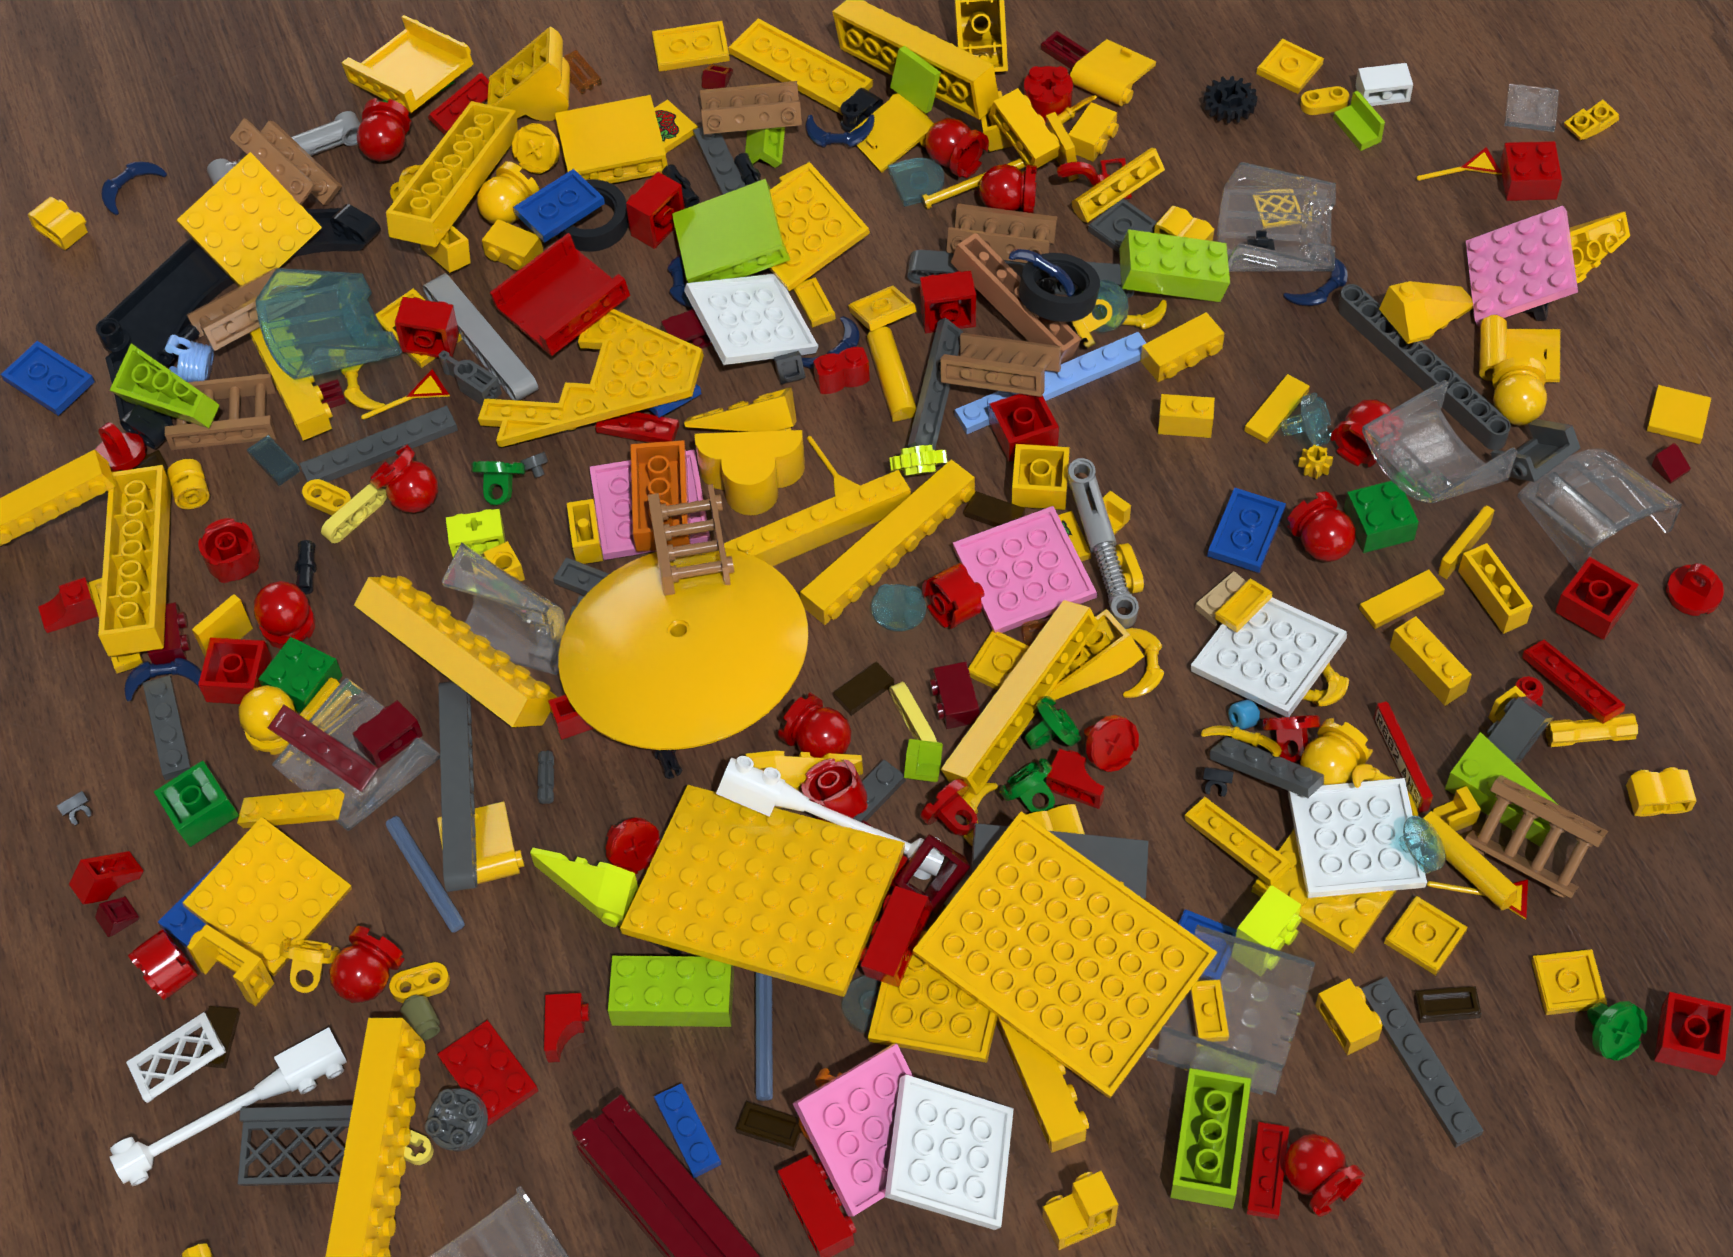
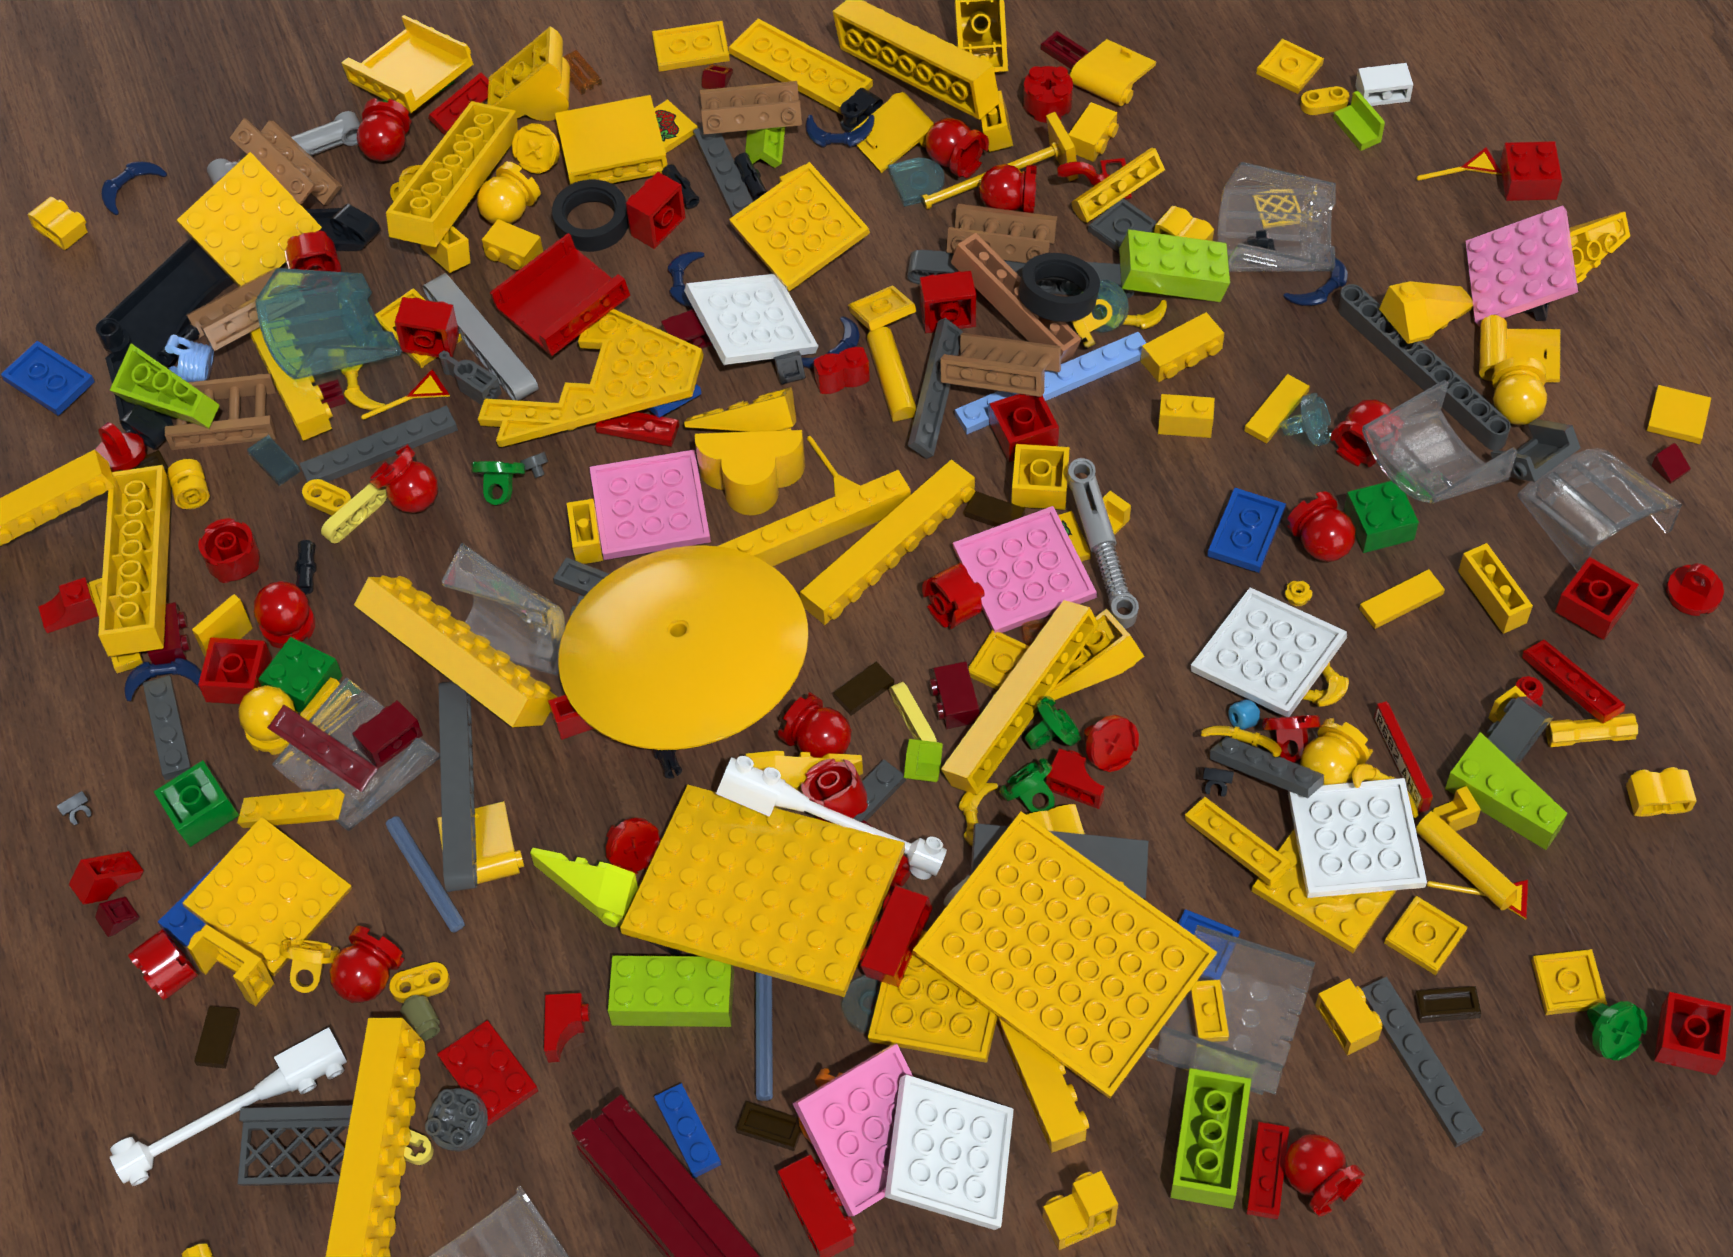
(155, 1051): white window -> none
(312, 252): none -> red brick
(476, 530): neon yellow brick -> none
(503, 557): yellow brick -> none
(545, 777): dark grey axle -> none
(559, 205): blue plate -> none
(661, 470): orange brick -> none
(668, 553): medium nougat fence -> none
(730, 235): lime panel -> none
(814, 302): yellow tile -> none
(898, 607): clear light blue dish -> none
(915, 79): lime tile -> none
(918, 460): neon yellow gear -> none
(947, 878): dark red tile -> none
(950, 804): red tile -> none
(1025, 128): yellow brick -> none
(1053, 270): dark blue piece -> none
(1068, 113): yellow piece -> none
(1130, 568): yellow plate -> none
(1153, 672): yellow piece -> none
(1219, 596): tan plate -> none
(1230, 99): black gear -> none
(1243, 605): yellow tile -> none
(1271, 920): neon yellow brick -> none
(1295, 598): none -> yellow plate
(1315, 461): yellow gear -> none
(1423, 844): clear light blue dish -> none
(1430, 661): yellow brick -> none
(1466, 541): yellow tile -> none
(1531, 107): clear tile -> none
(1560, 822): medium nougat fence -> none
(1591, 122): yellow slope -> none

